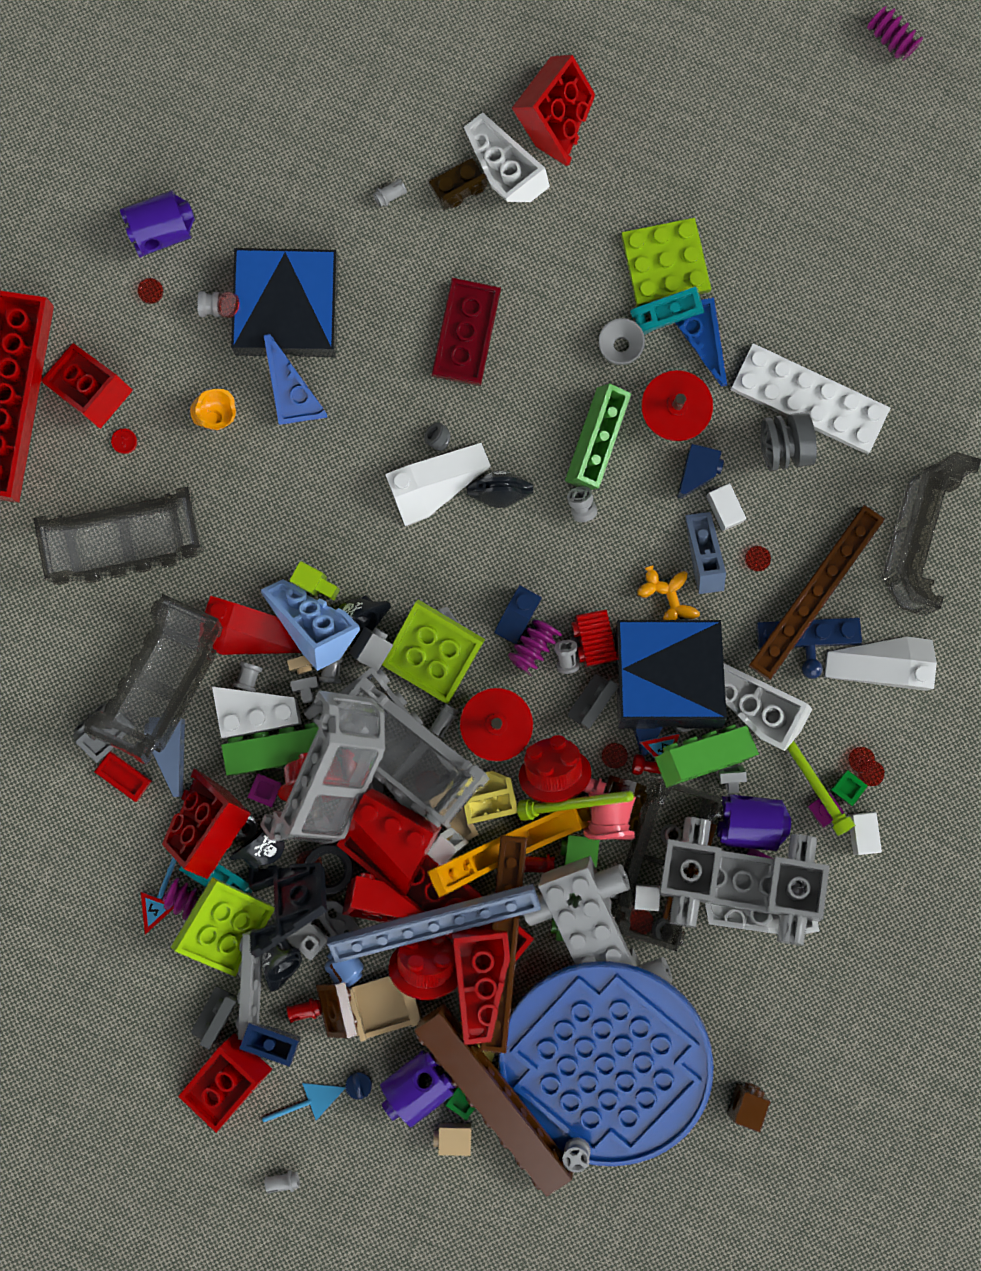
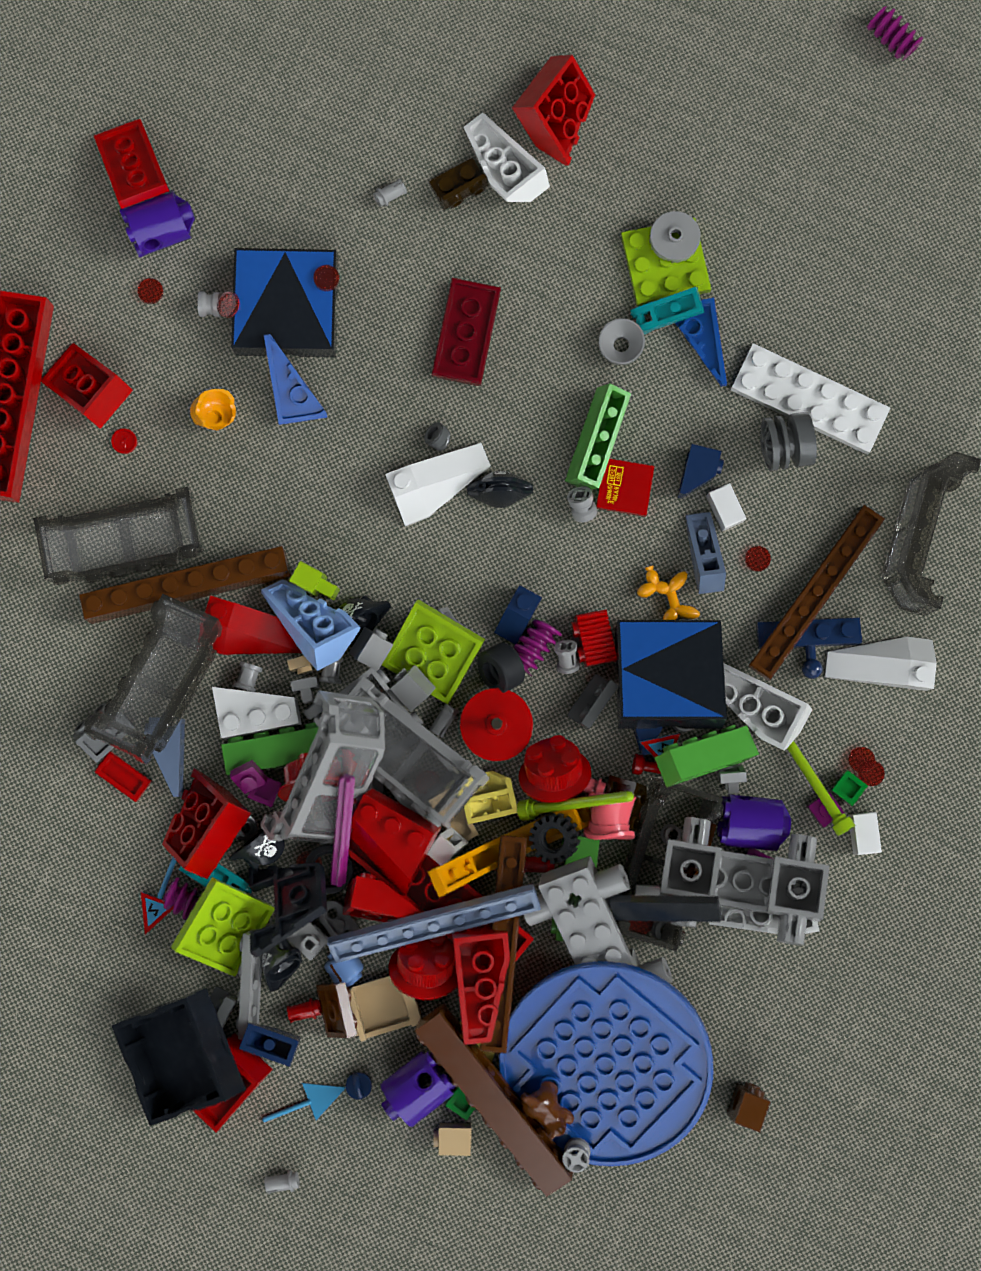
(131, 163): none -> red plate
(178, 1057): none -> black tile
(186, 584): none -> reddish brown brick
(248, 777): none -> magenta plate
(326, 278): none -> clear red piece
(342, 829): none -> magenta axle
(412, 687): none -> light grey brick
(501, 667): none -> black tyre
(543, 848): none -> black tyre
(546, 1109): none -> reddish brown animal
(614, 755): clear red piece -> none
(625, 488): none -> red tile
(666, 908): none -> black tile
(670, 248): none -> light grey plate
(677, 405): red piece -> none

